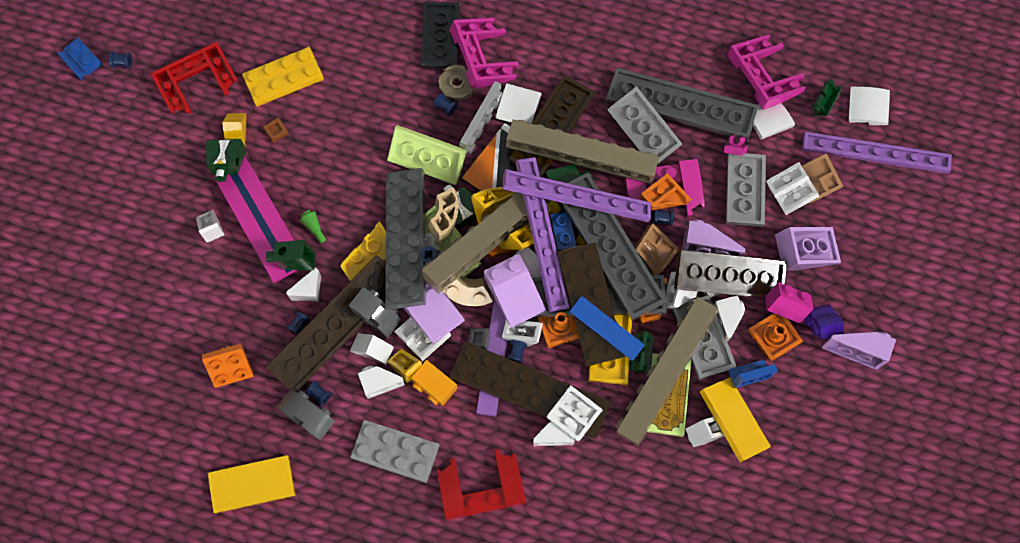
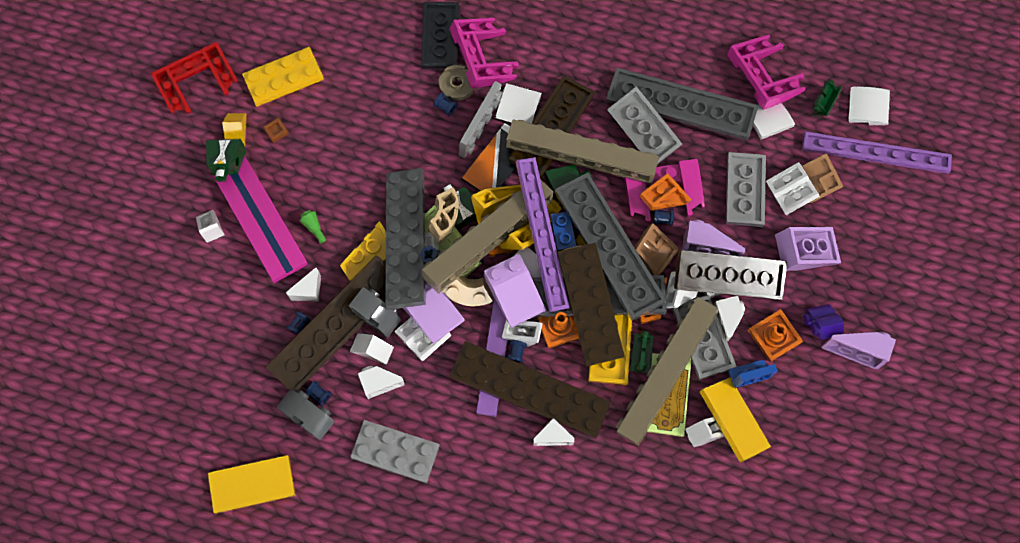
(79, 58): blue plate -> none
(117, 59): dark blue bush -> none
(227, 365): orange plate -> none
(292, 255): dark green torso -> none
(404, 364): yellow slope -> none
(421, 151): yellowish green tile -> none
(433, 383): light orange brick -> none
(461, 505): red wedge -> none
(479, 337): dark grey tile -> none
(574, 413): white slope -> none
(576, 195): medium lavender tile -> none
(607, 328): blue tile -> none
(734, 147): dark pink tile -> none
(789, 302): dark pink brick -> none

